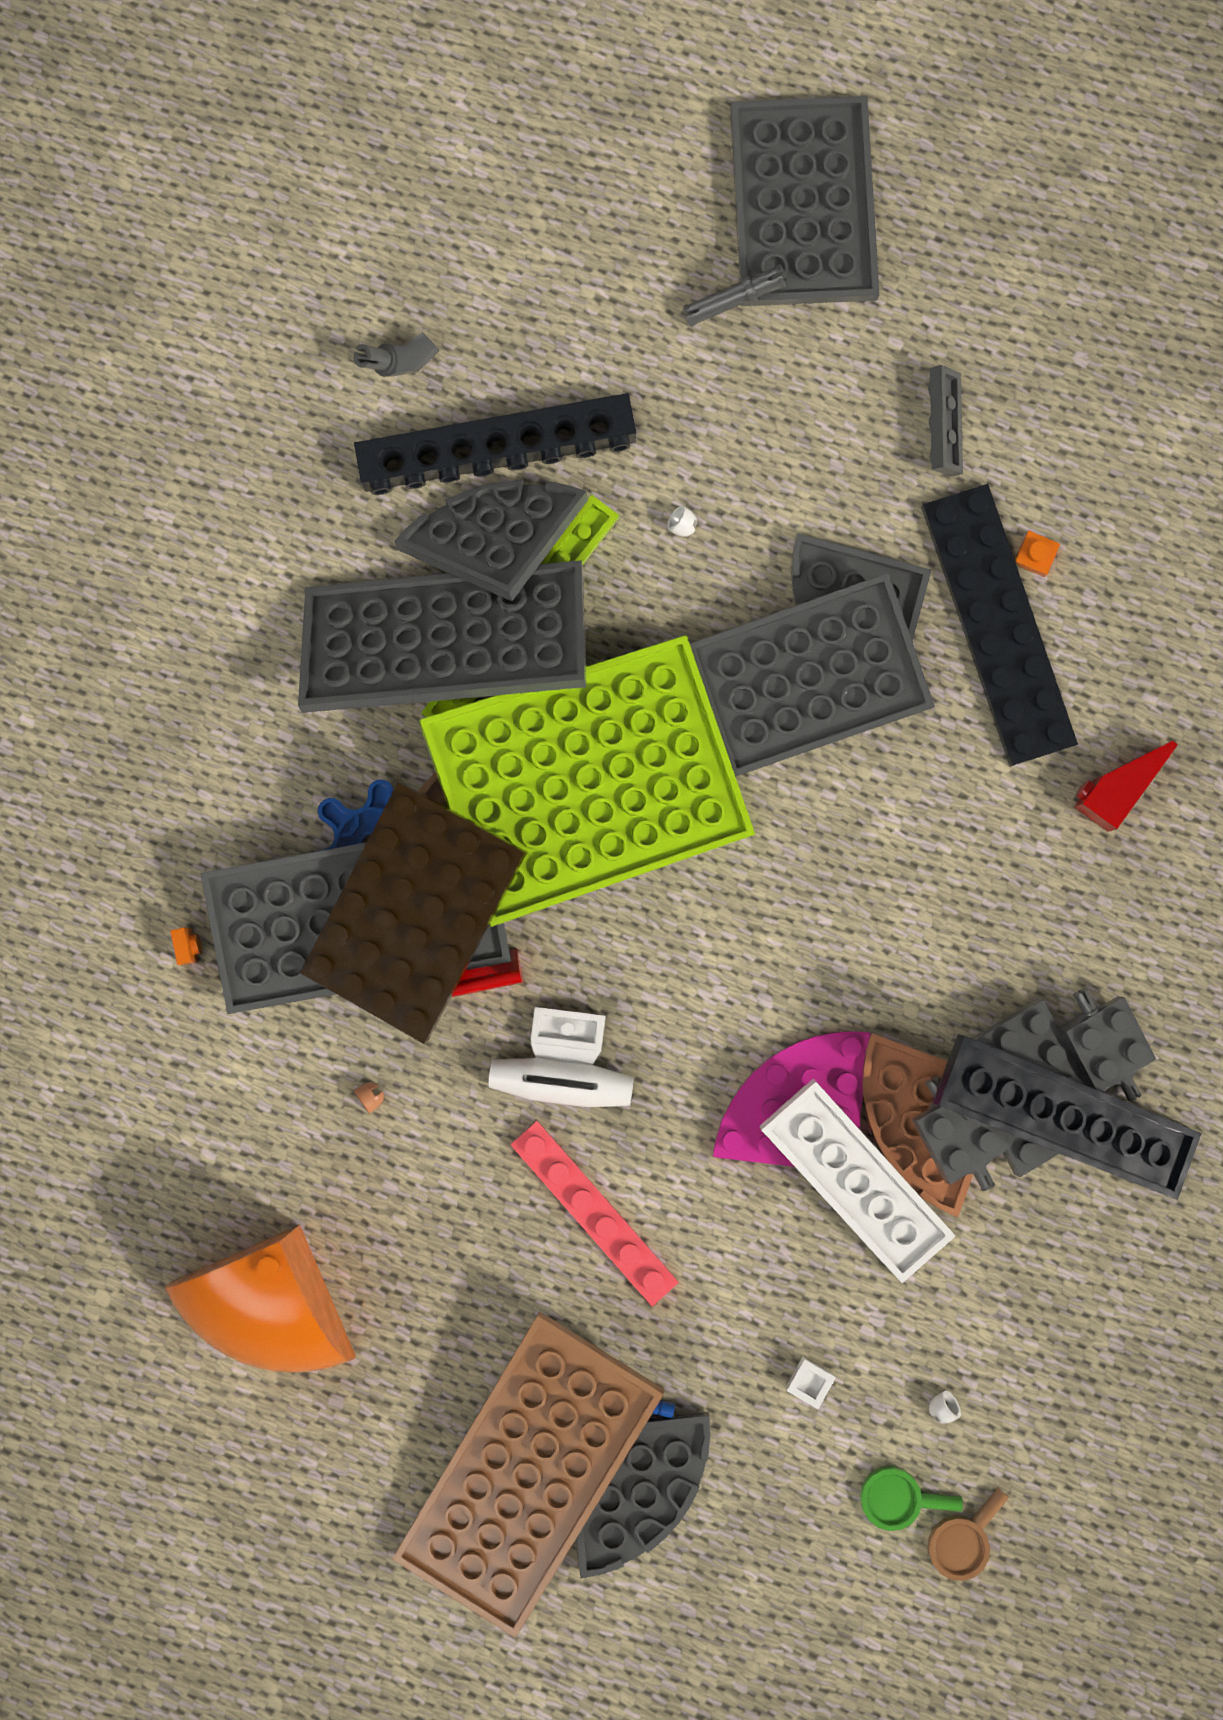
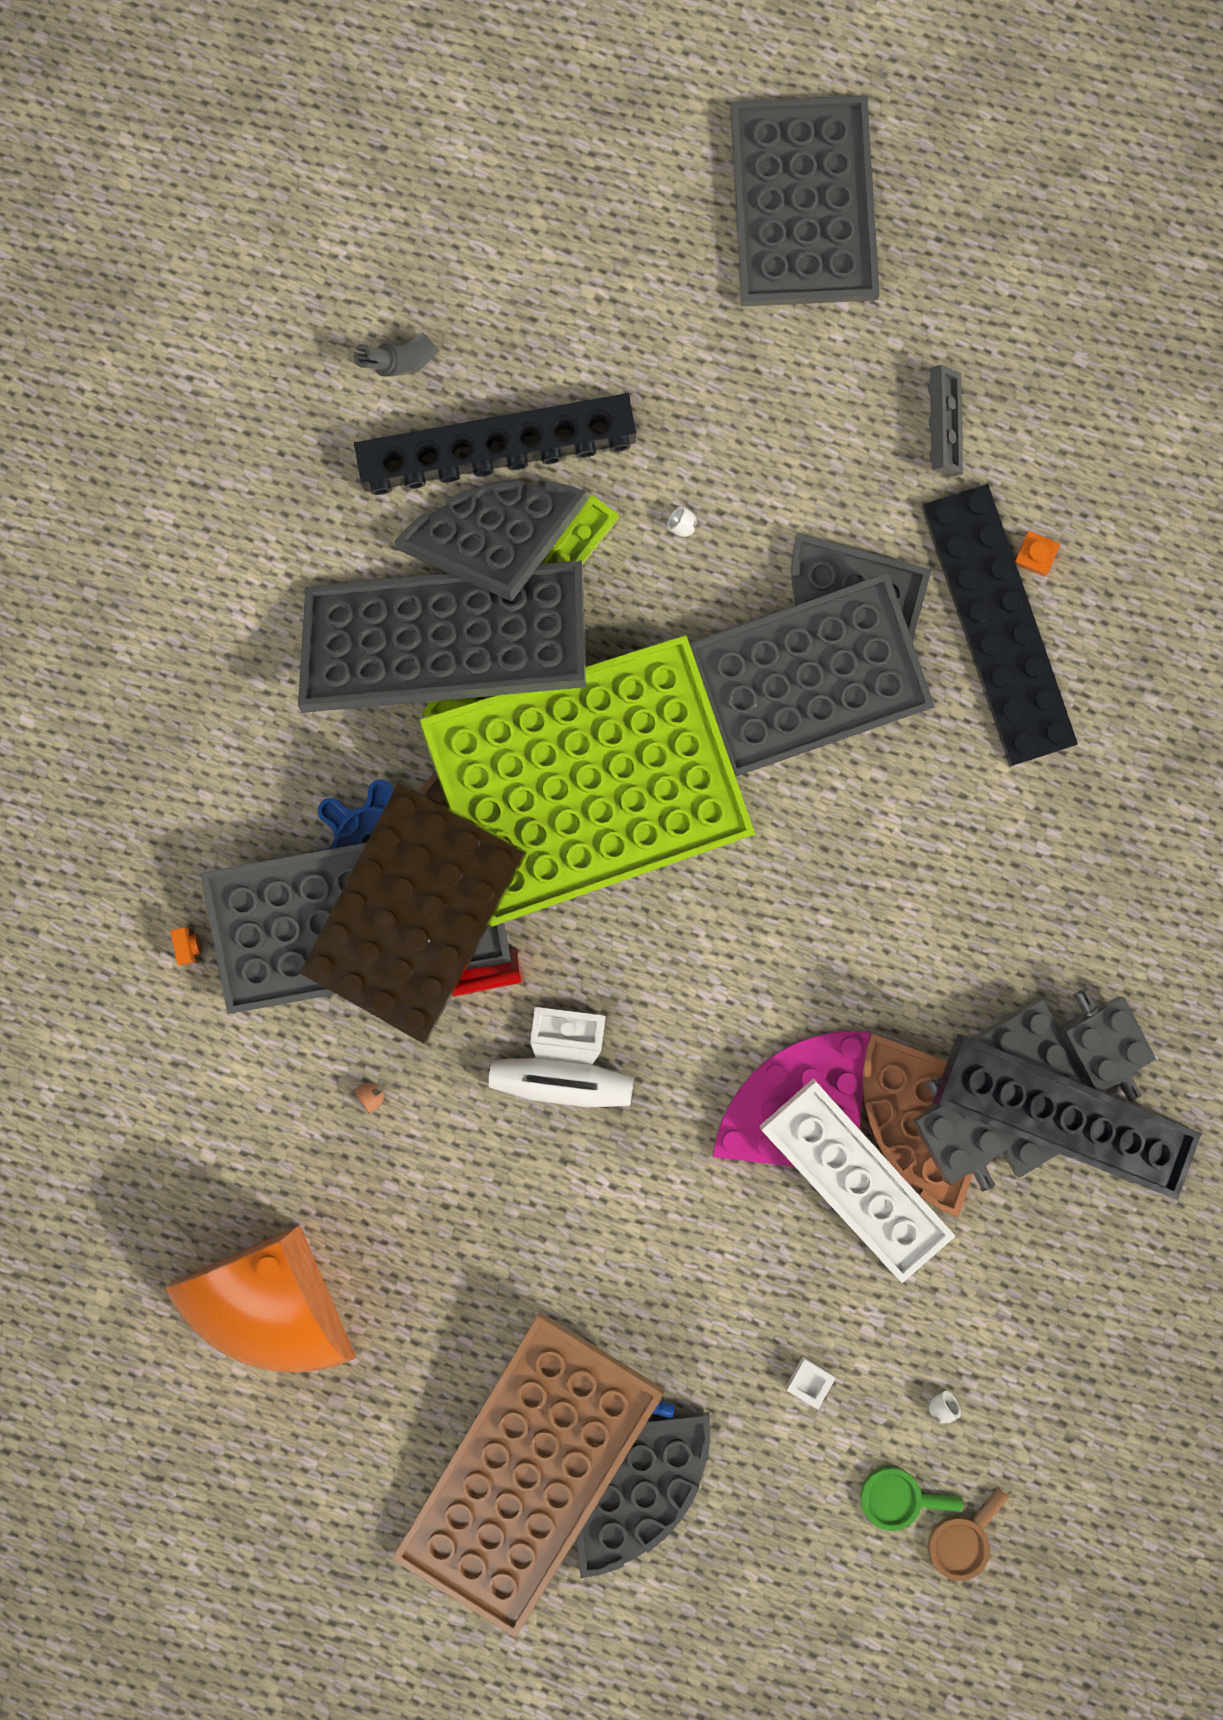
(594, 1213): coral plate -> none
(748, 290): dark grey pin -> none
(1114, 794): red slope -> none

